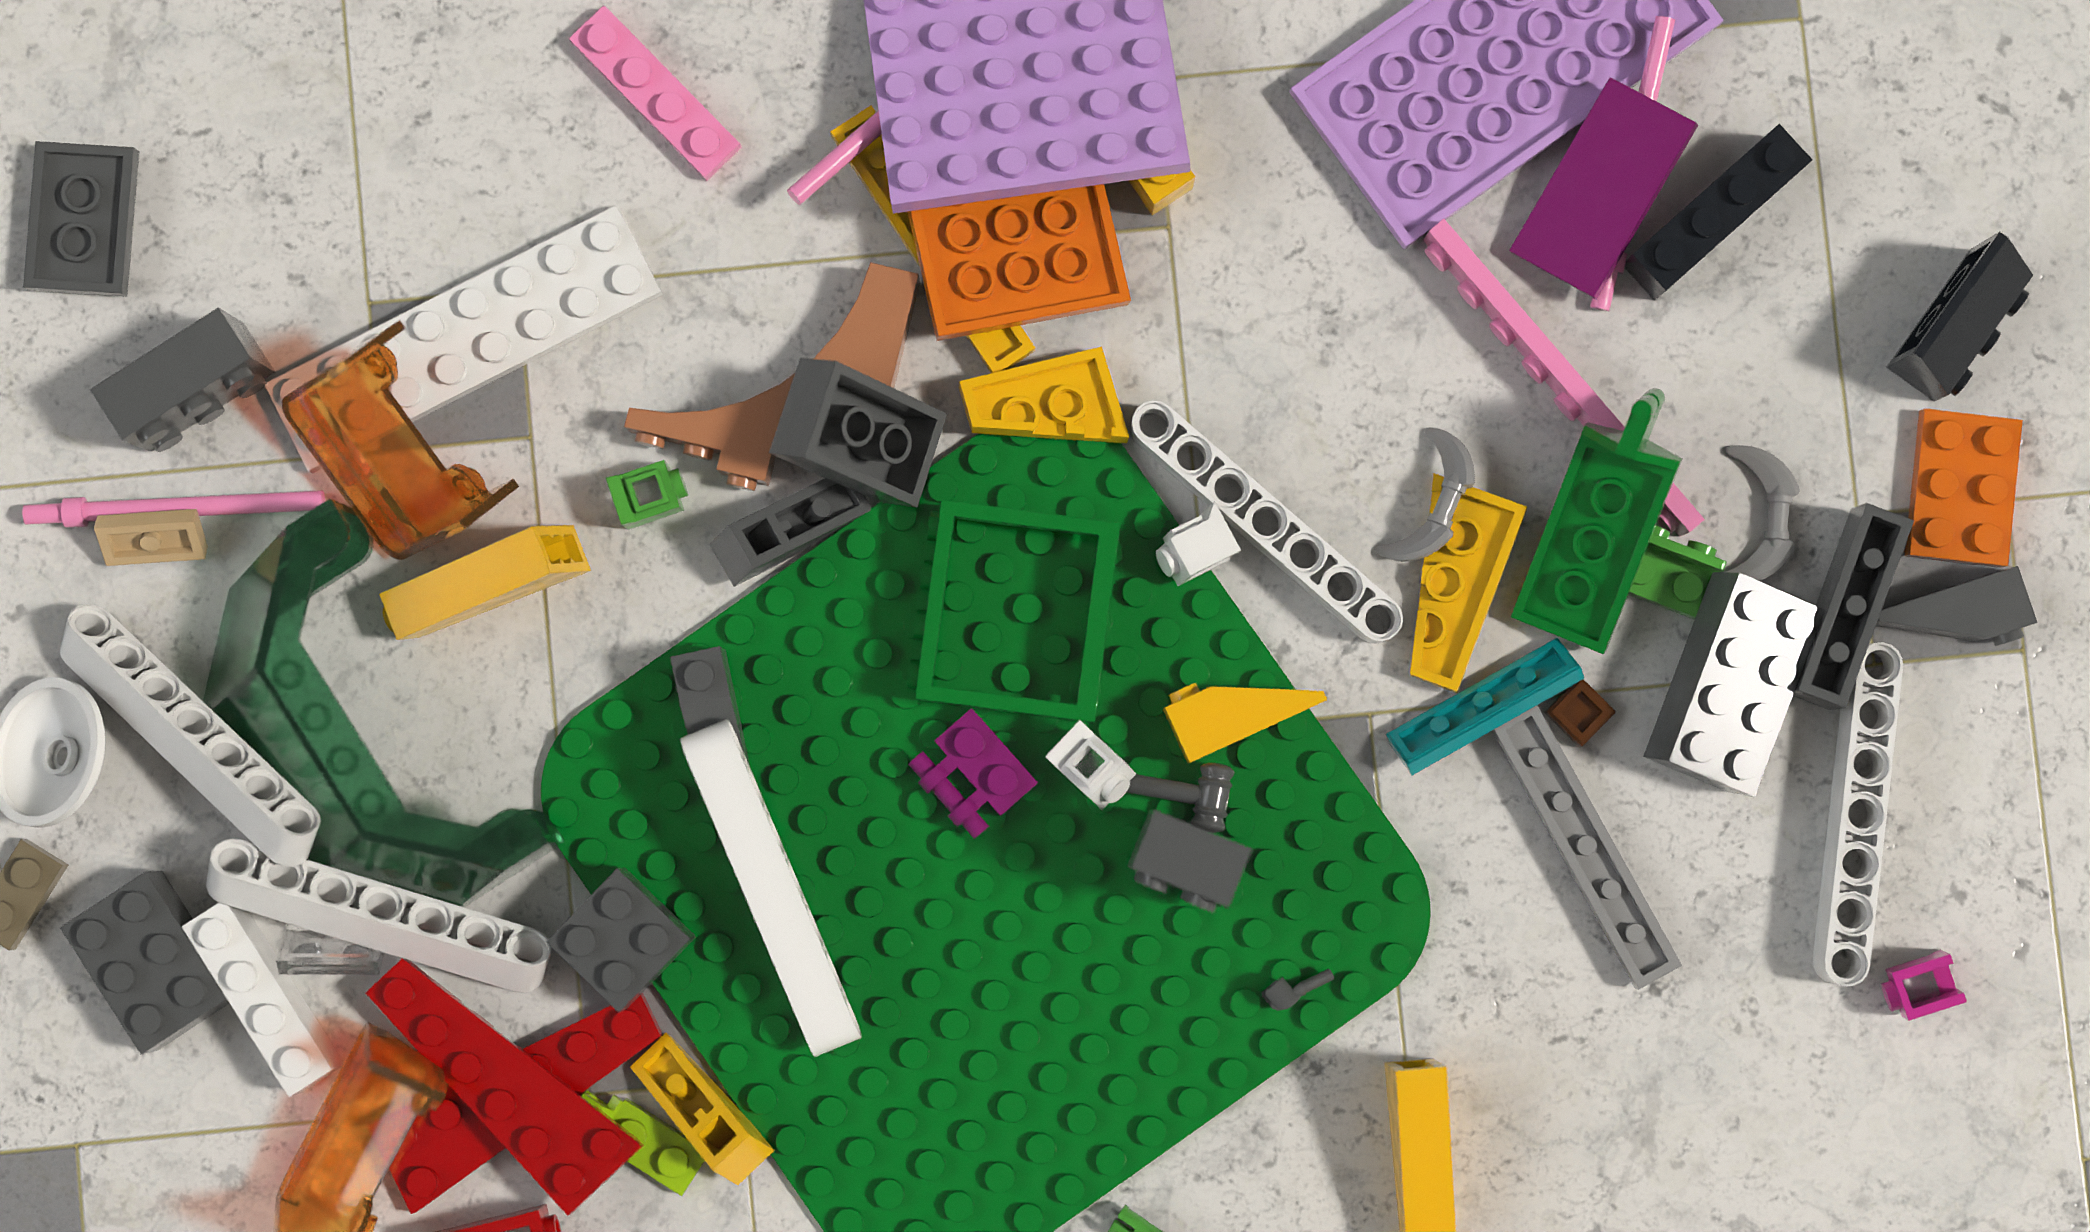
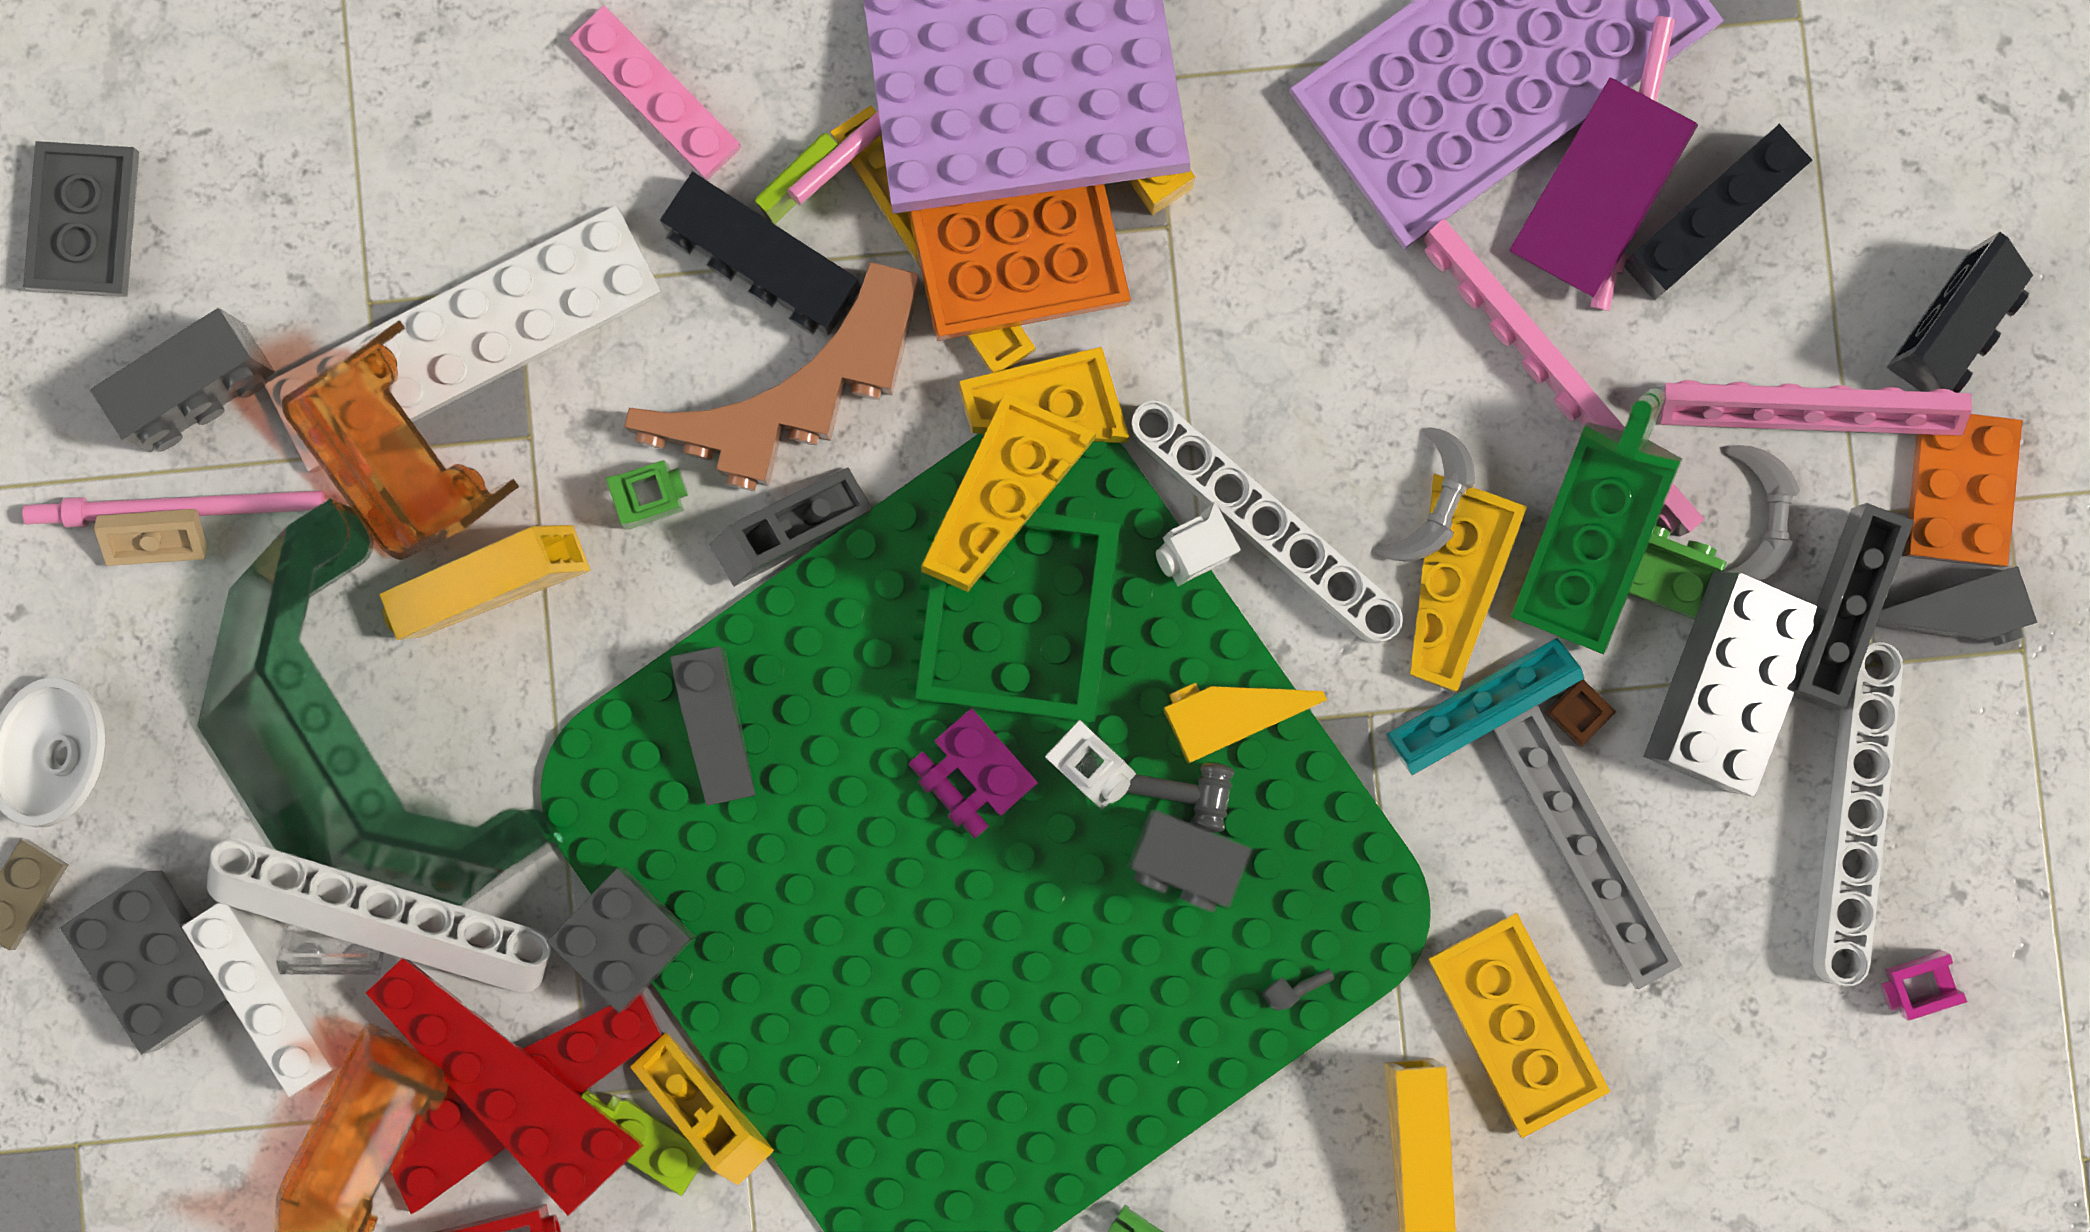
(189, 735): white beam -> none
(760, 254): none -> black brick
(771, 887): white beam -> none
(774, 199): none -> lime tile
(858, 432): dark grey brick -> none
(1006, 482): none -> yellow wing
(1518, 1025): none -> yellow plate
(1815, 408): none -> bright pink plate

